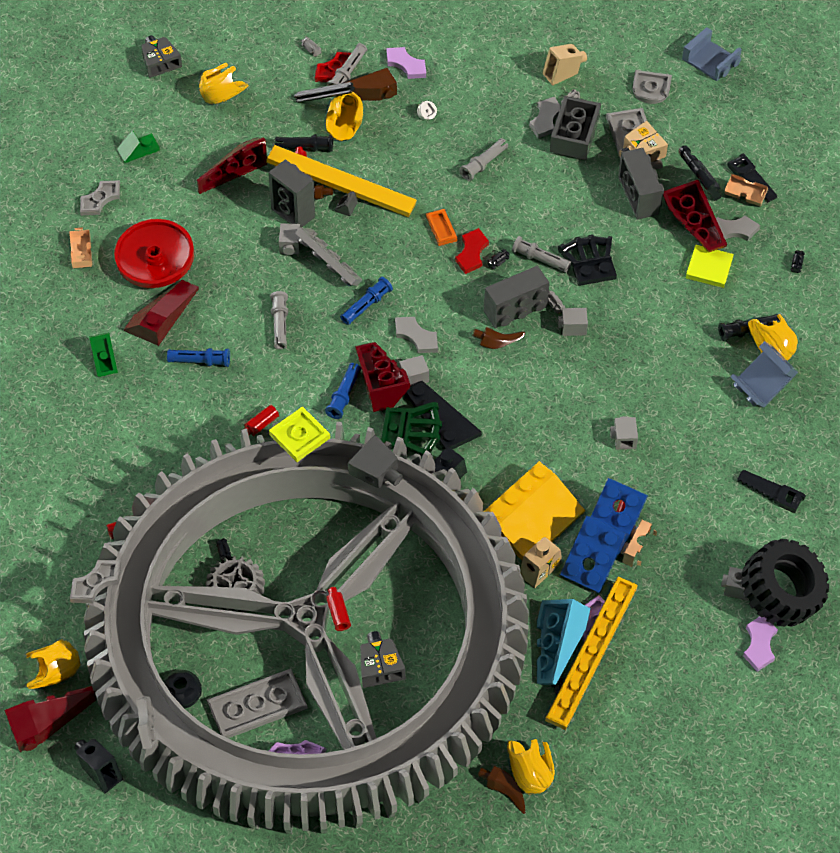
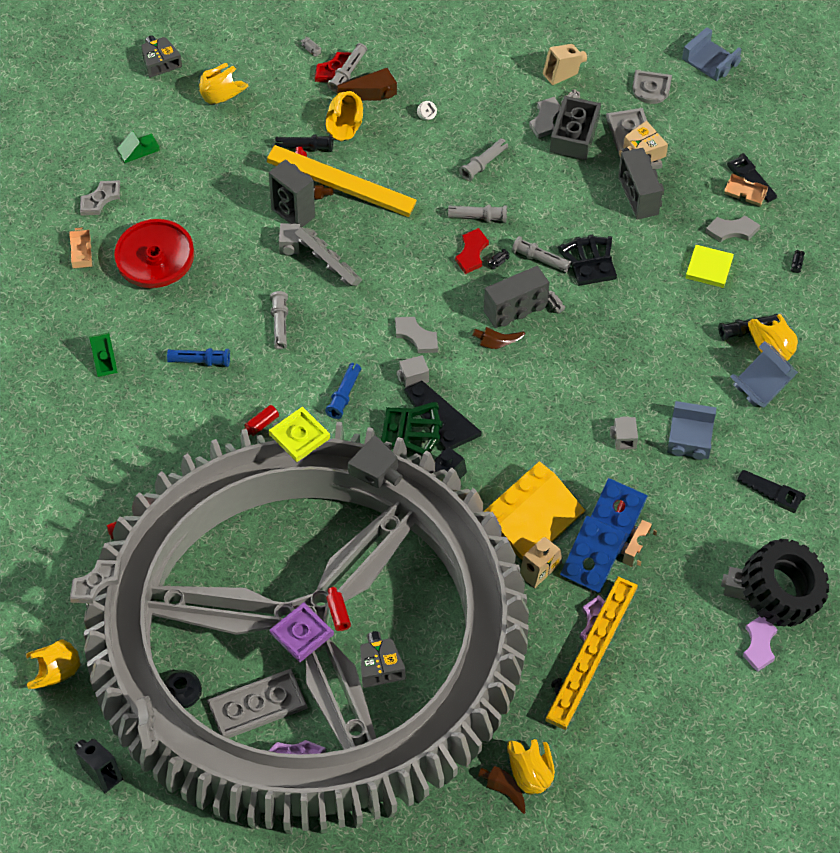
(36, 722): dark red wedge -> none
(160, 315): dark red wedge -> none
(223, 549): black piece -> none
(230, 571): light grey gear -> none
(238, 162): dark red wedge -> none
(301, 632): none -> medium lavender plate
(324, 92): axle -> none
(347, 204): dark grey slope -> none
(372, 295): blue pin -> none
(382, 376): dark red wedge -> none
(401, 59): lavender tile -> none
(441, 227): orange tile -> none
(488, 213): none -> light grey pin
(561, 628): medium azure wedge -> none
(573, 321): light grey brick -> none
(691, 430): none -> sand blue panel
(693, 210): dark red wedge -> none
(700, 172): black plate -> none

